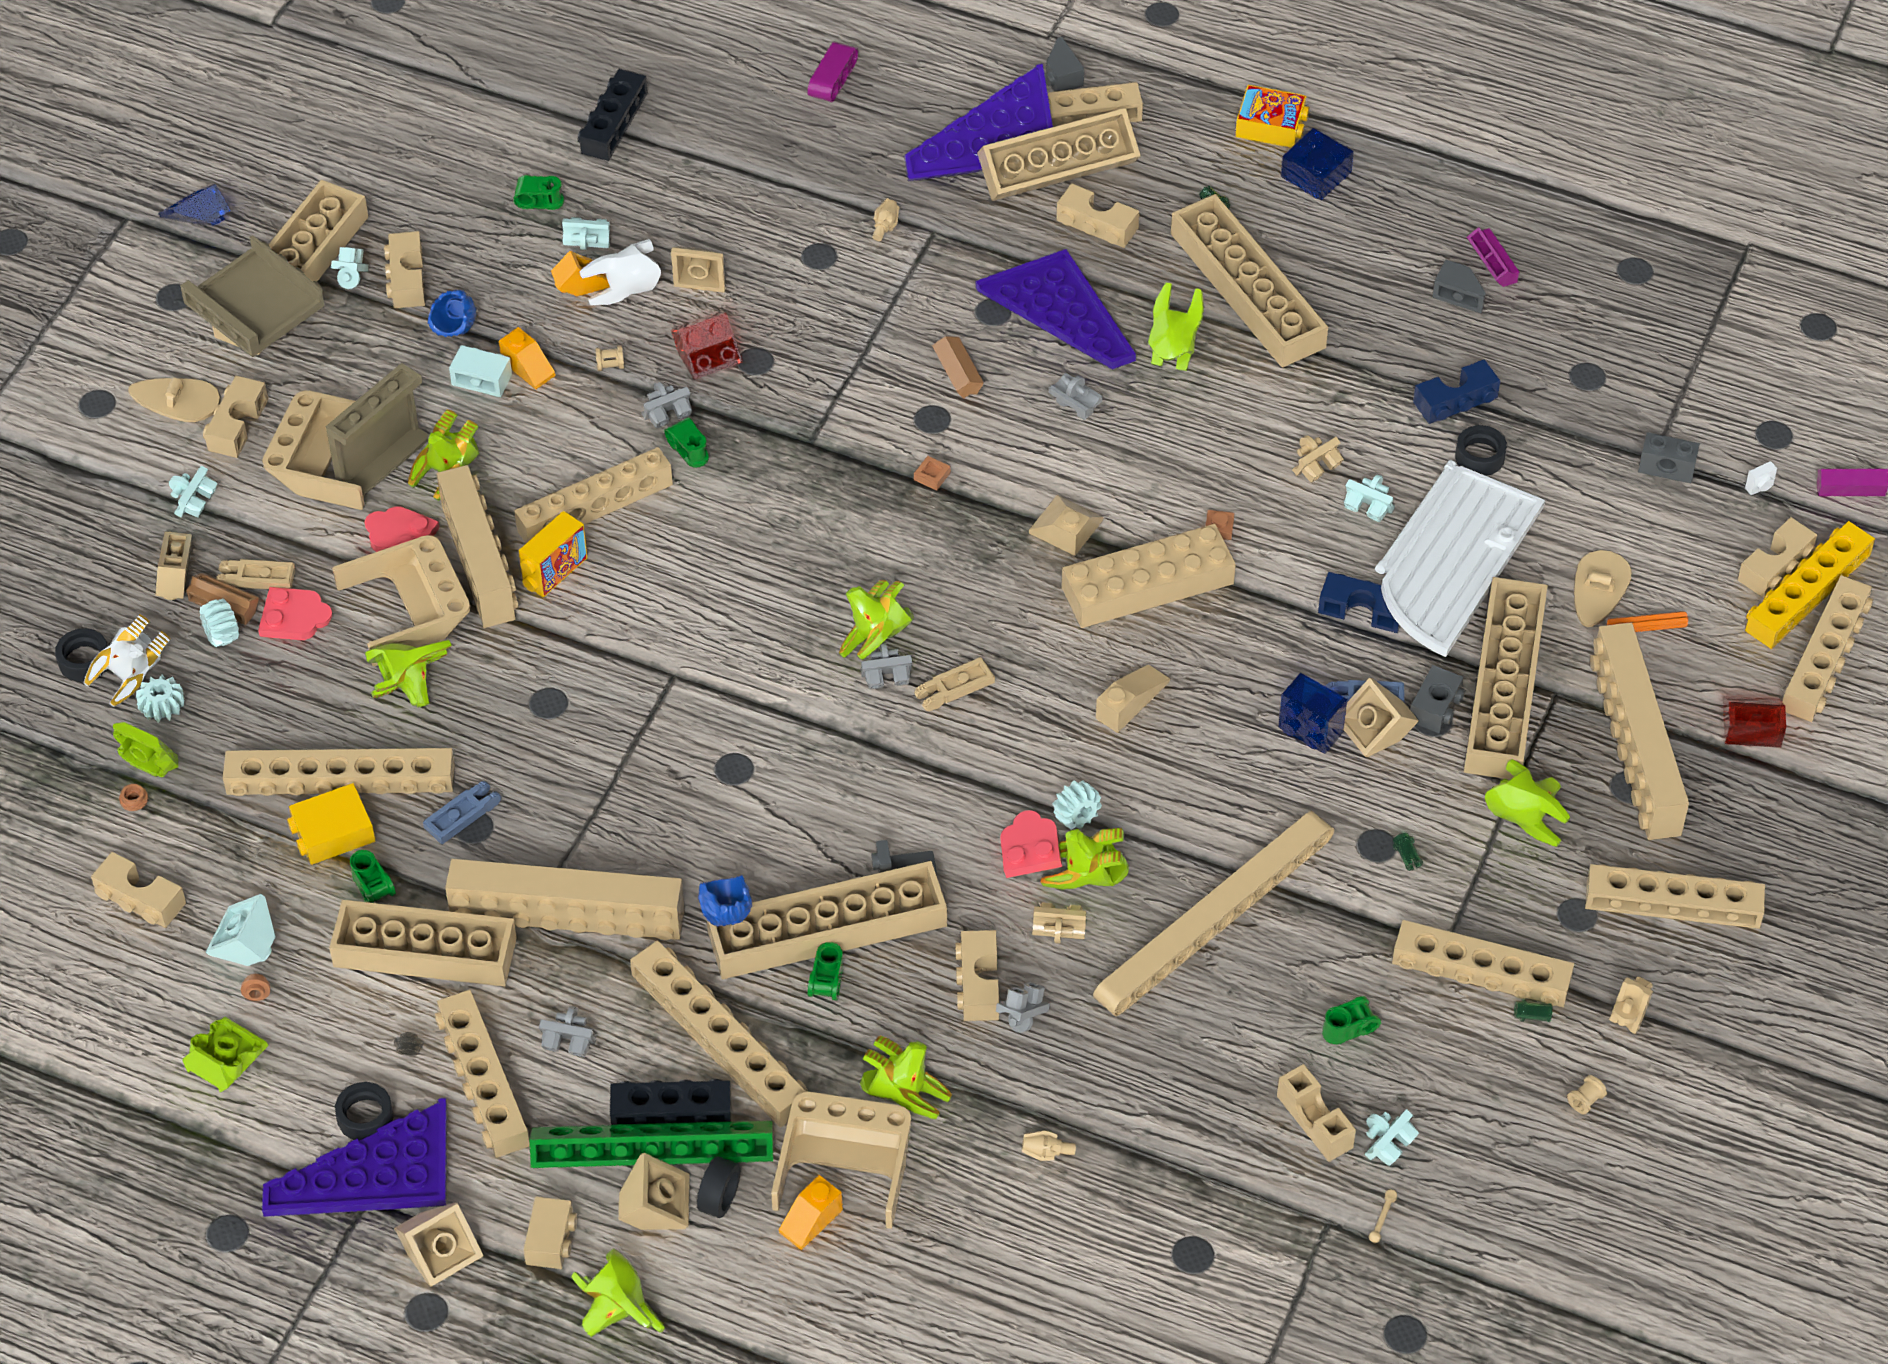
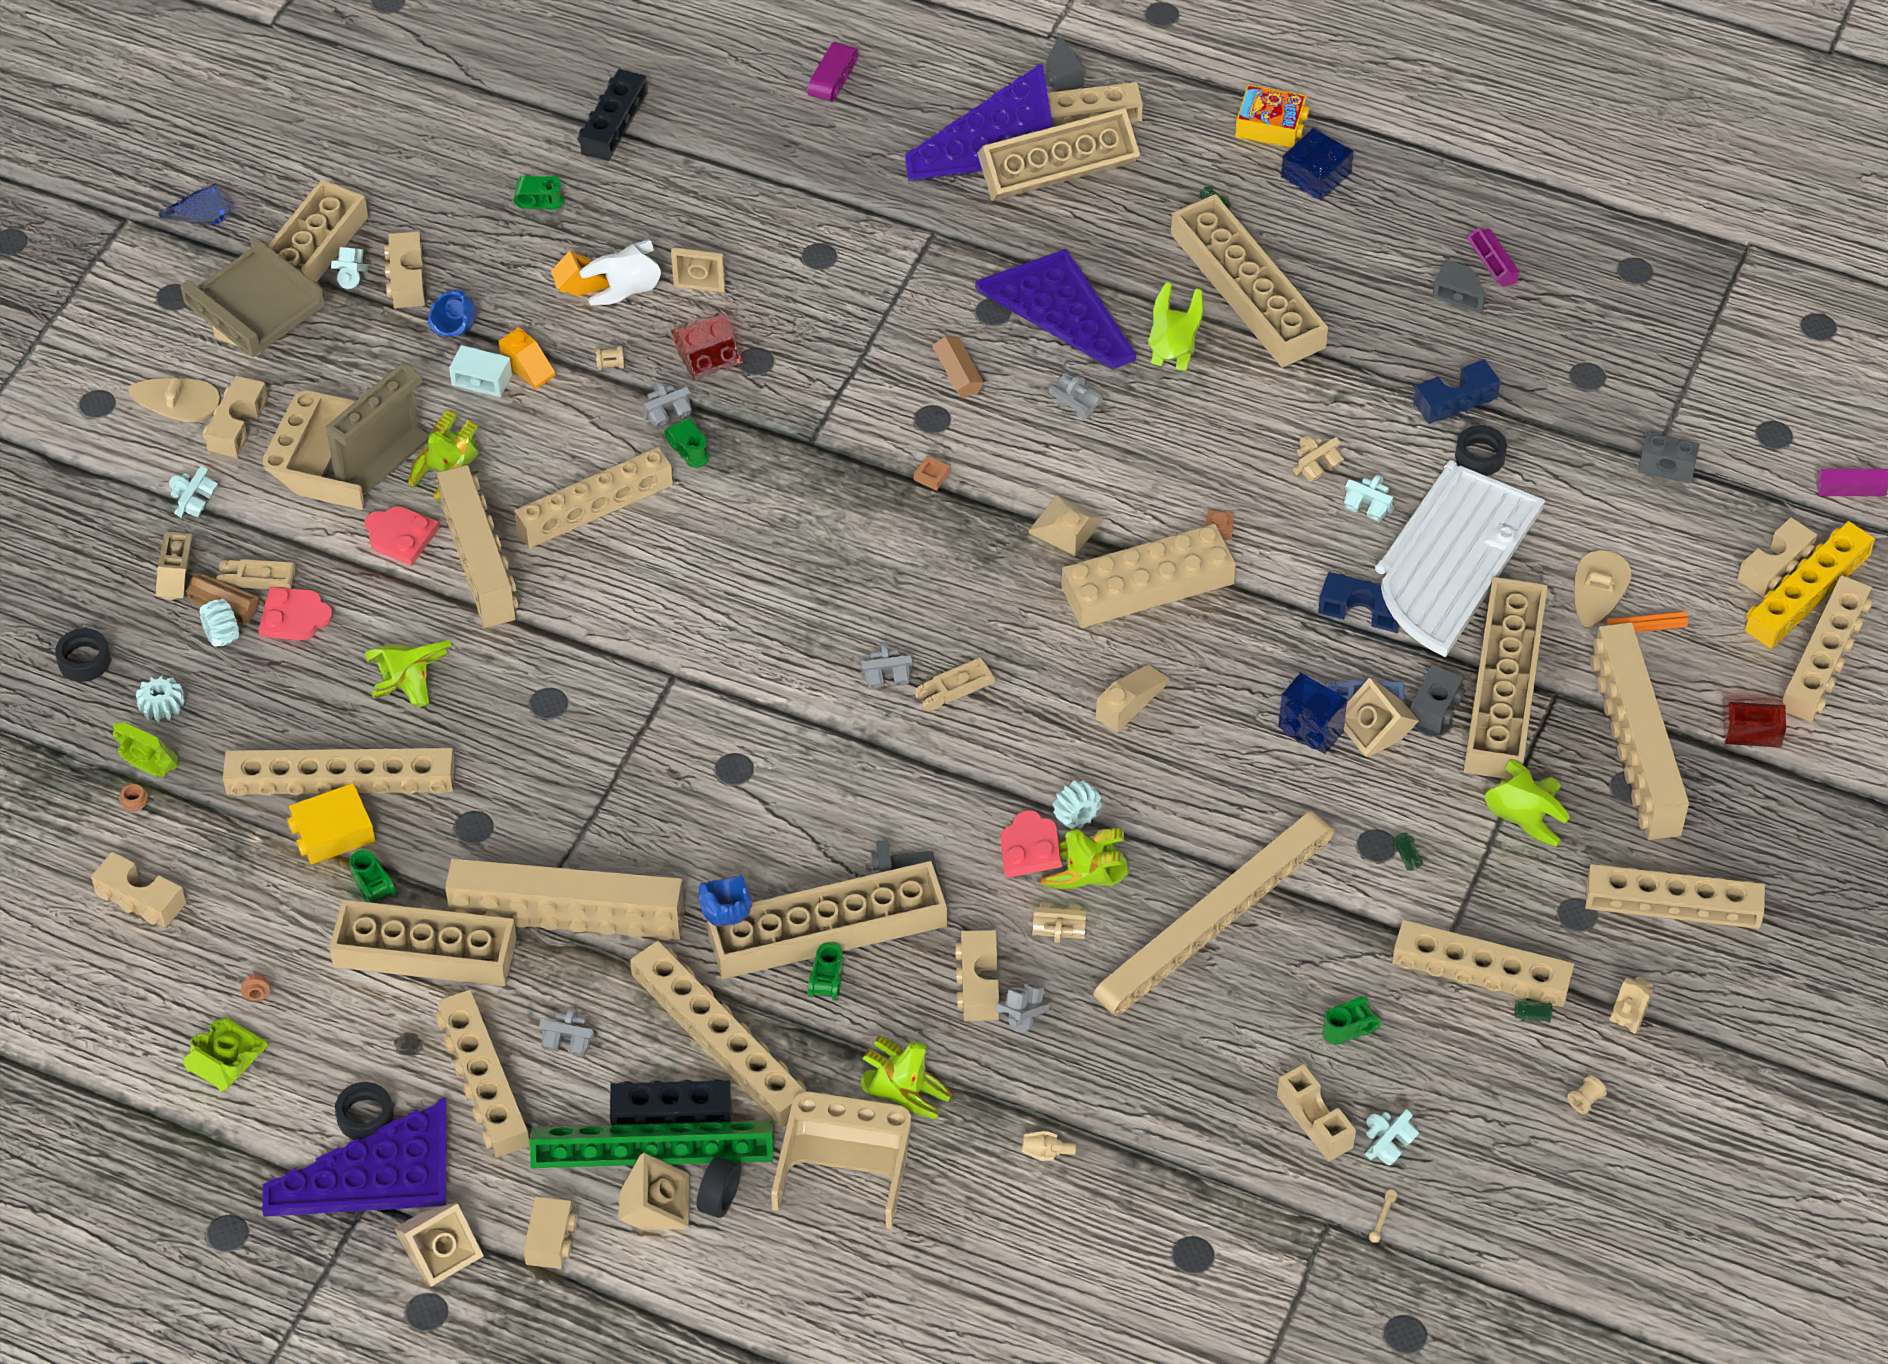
(129, 658): white piece -> none
(244, 933): light aqua slope -> none
(423, 582): tan windscreen -> none
(461, 812): sand blue hinge -> none
(553, 554): yellow brick -> none
(586, 233): light aqua hips -> none
(616, 1296): lime piece -> none
(811, 1212): light orange slope -> none
(875, 617): lime piece -> none
(885, 218): tan piece -> none
(1113, 225): tan arch -> none
(1761, 478): white plate -> none

